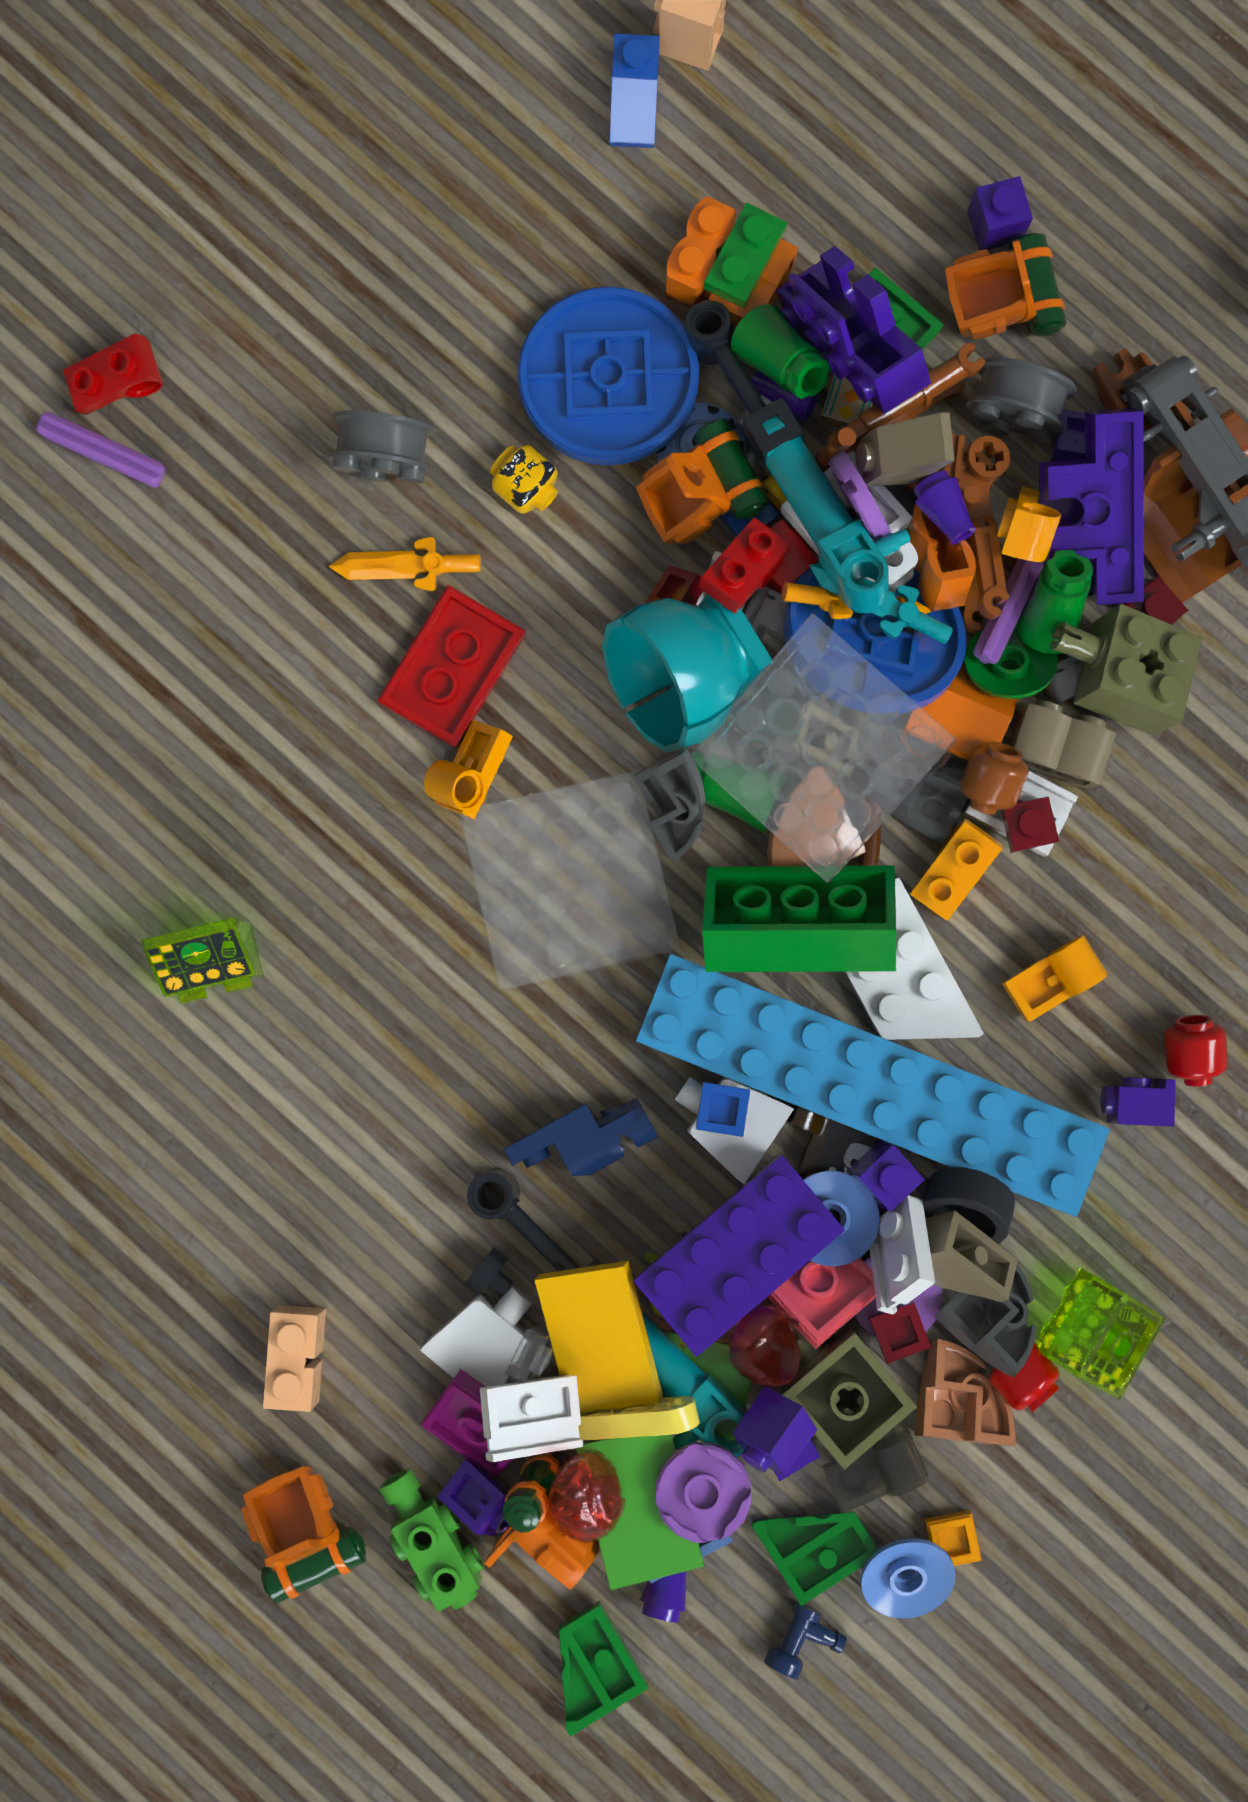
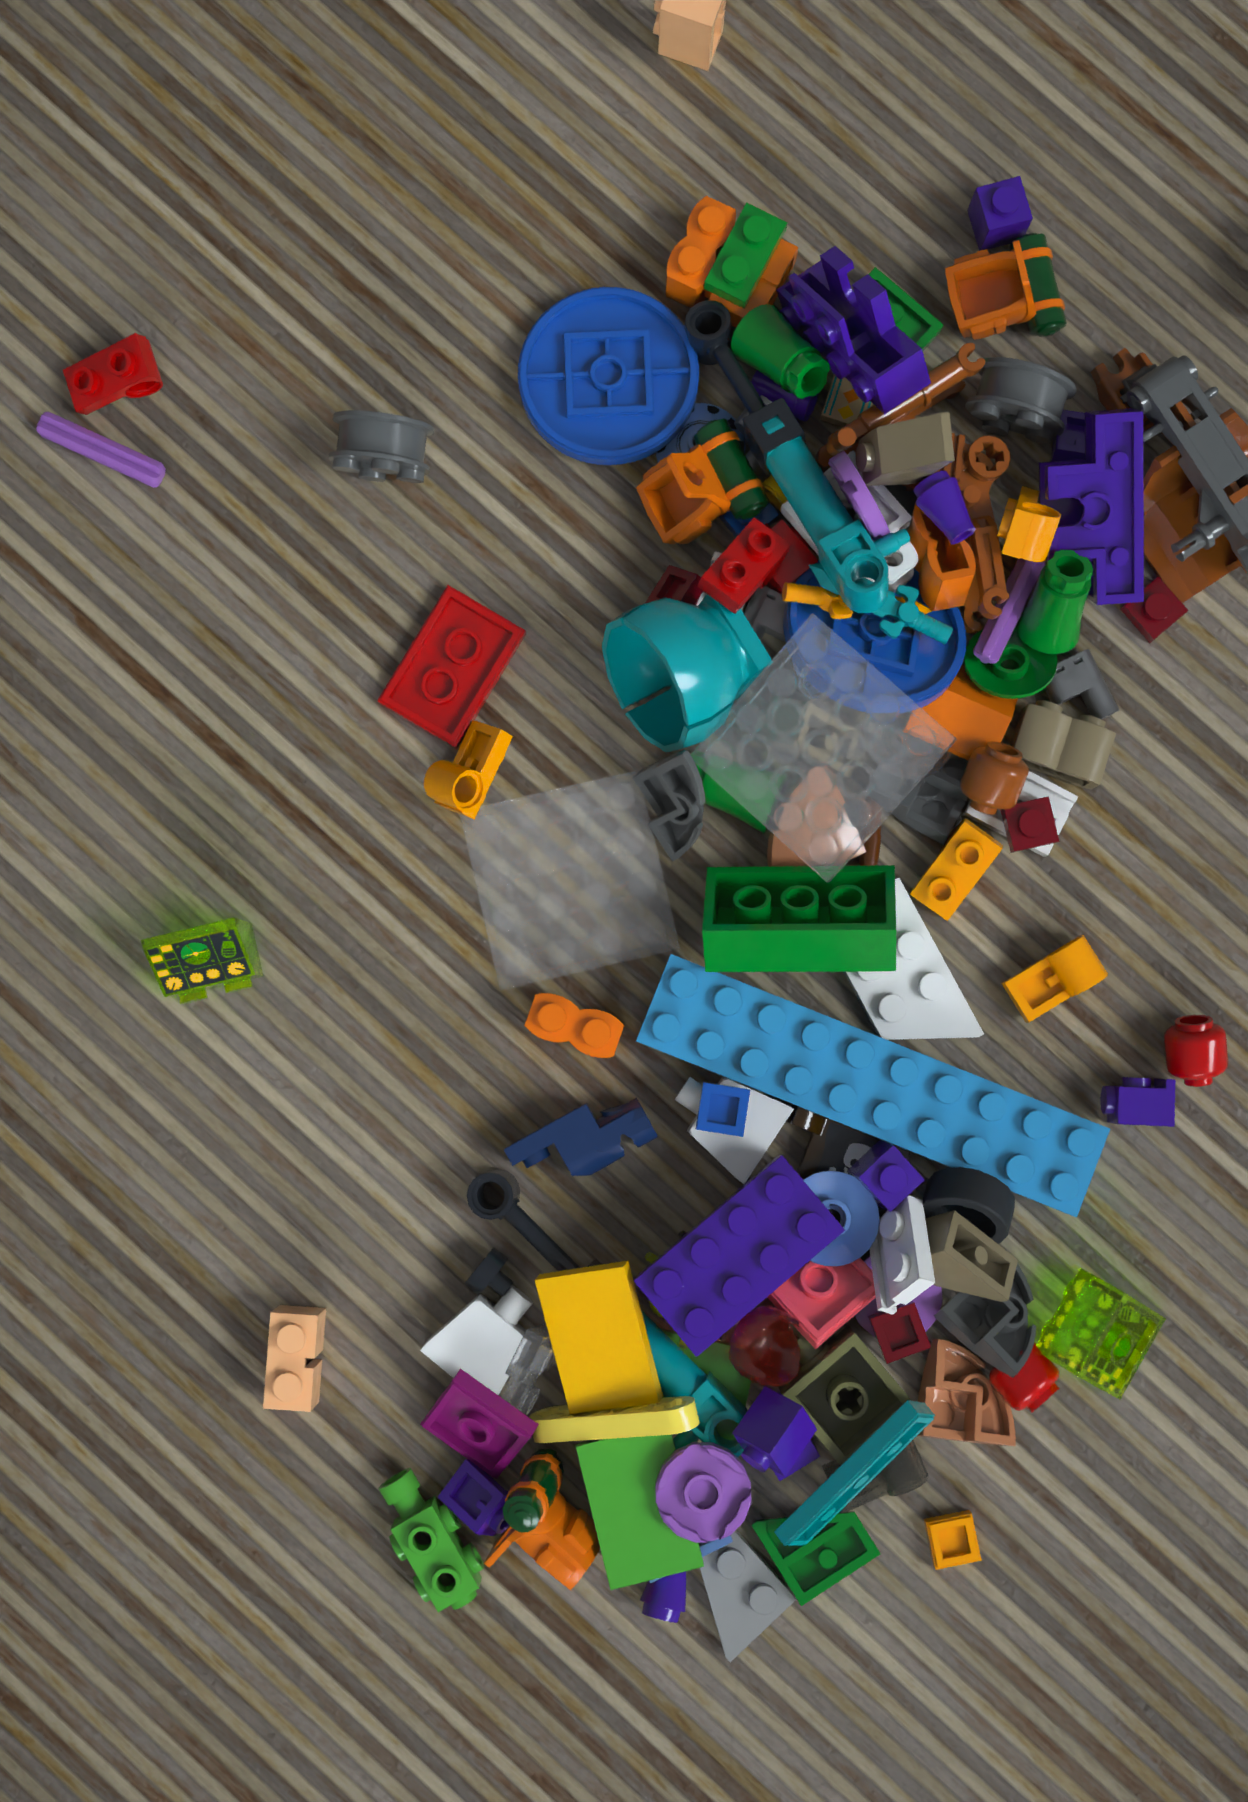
(298, 1534): orange piece -> none
(405, 564): light orange sword -> none
(524, 479): yellow head -> none
(531, 1417): white plate -> none
(560, 1020): none -> orange brick
(586, 1488): clear red piece -> none
(595, 1668): green wing -> none
(634, 90): slope -> none
(742, 1594): none -> light grey wing
(804, 1625): dark blue piece -> none
(855, 1473): none -> teal tile
(907, 1578): medium blue dish -> none
(1132, 667): olive brick -> none

